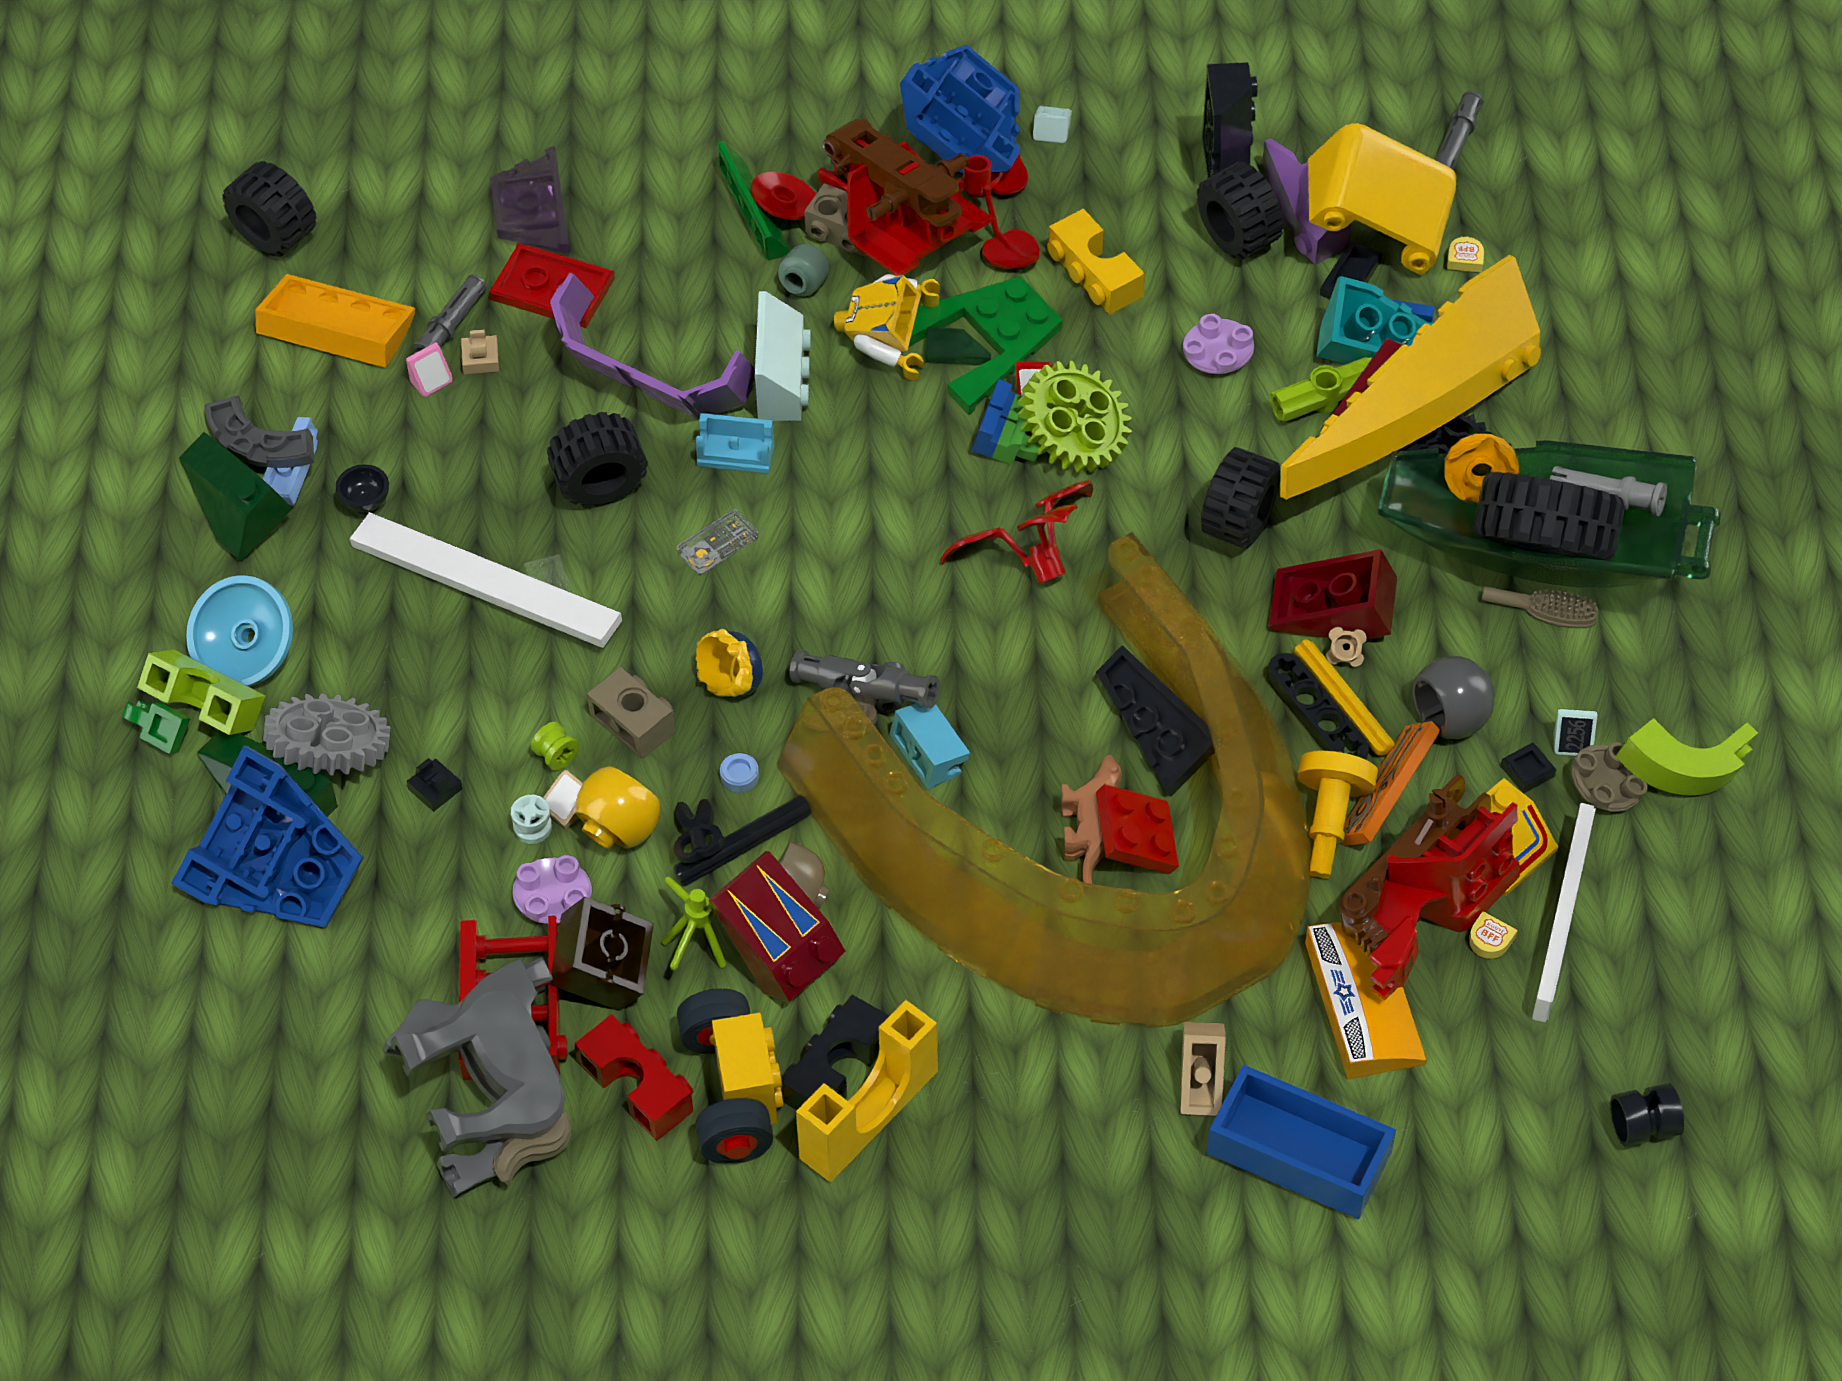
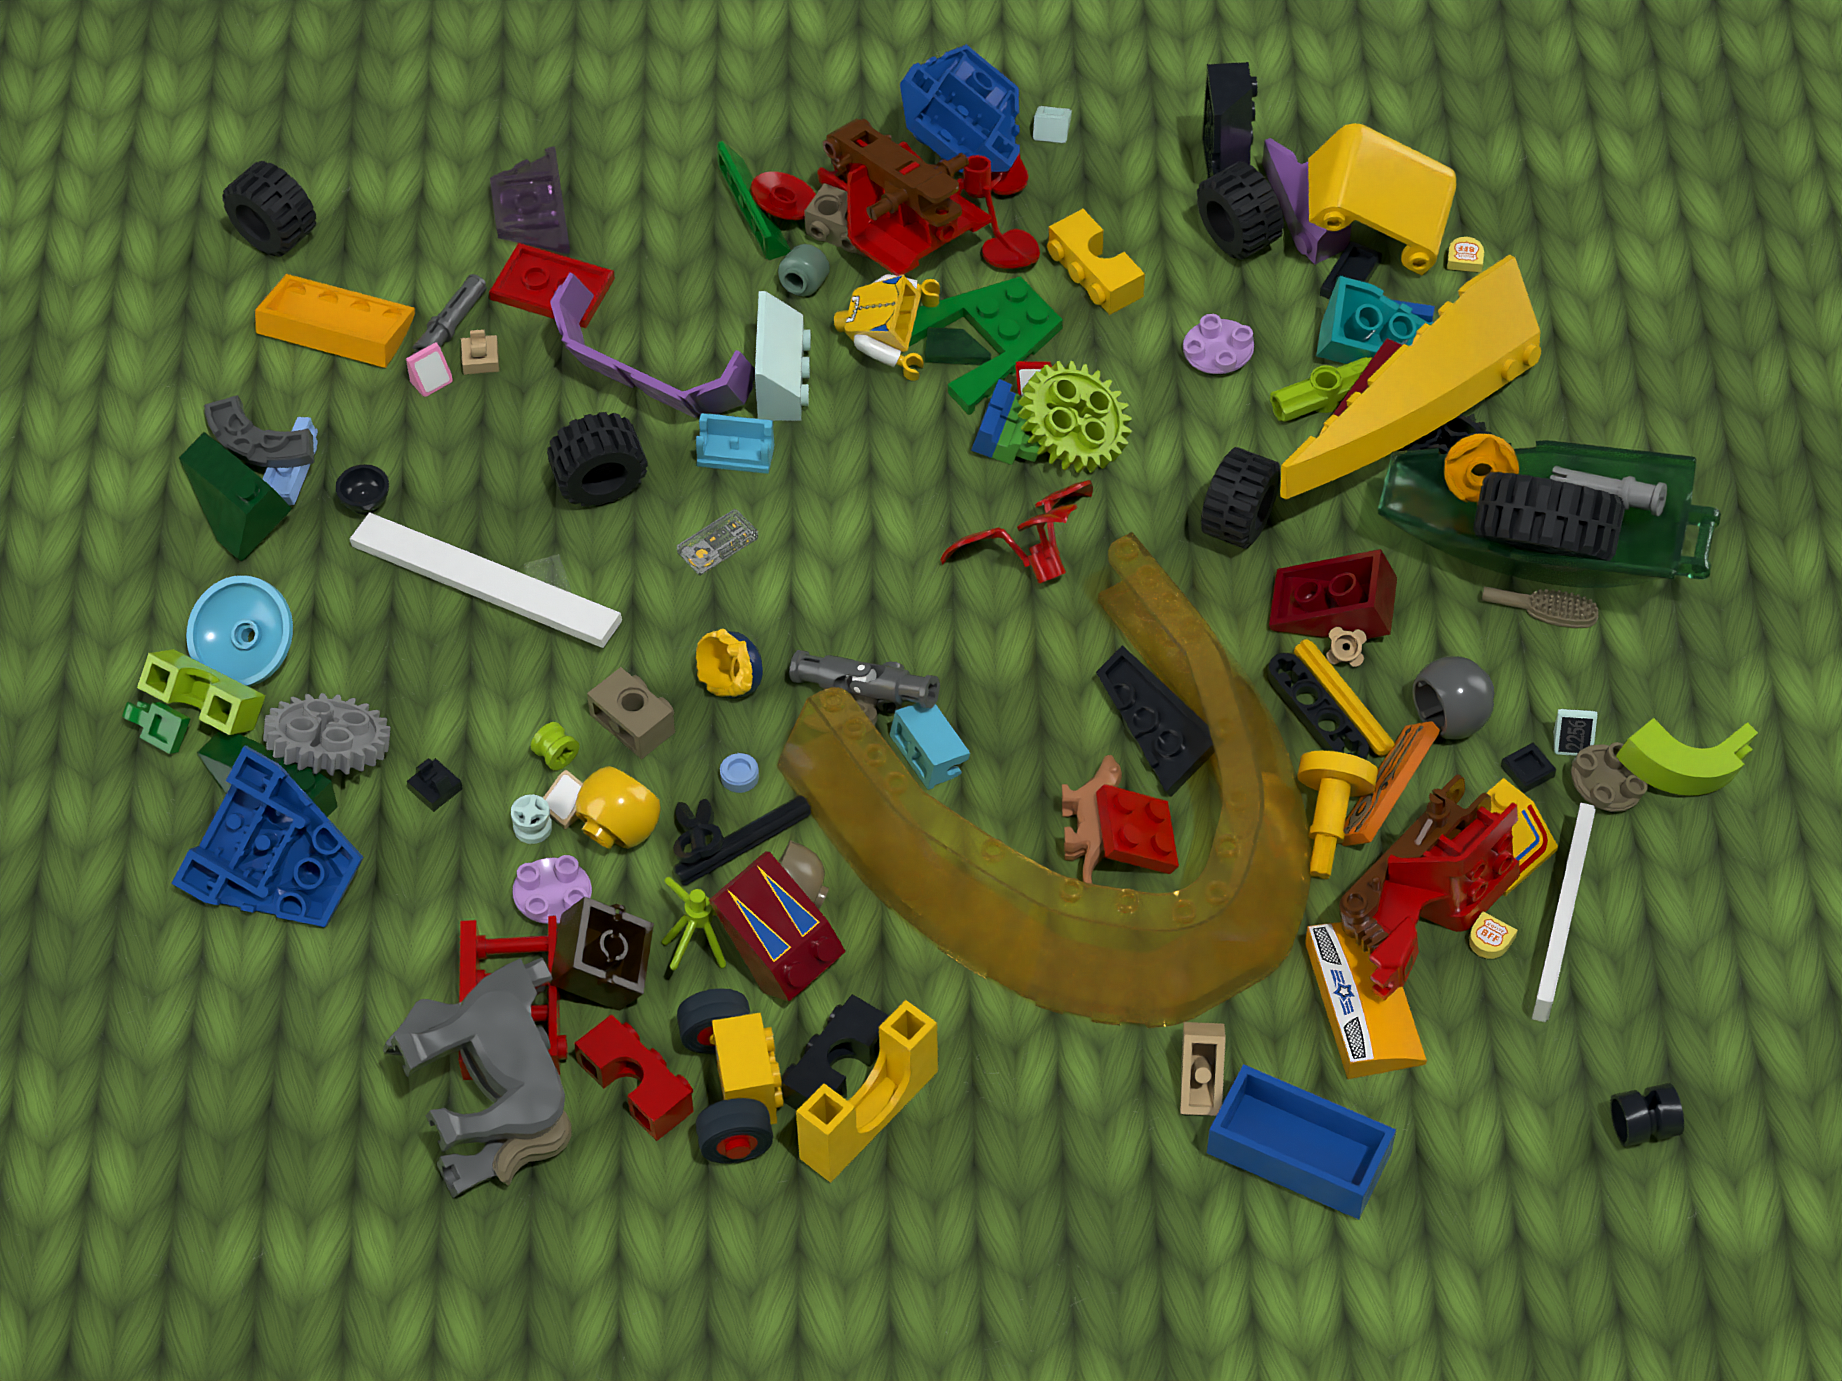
(1461, 124): dark grey pin -> none

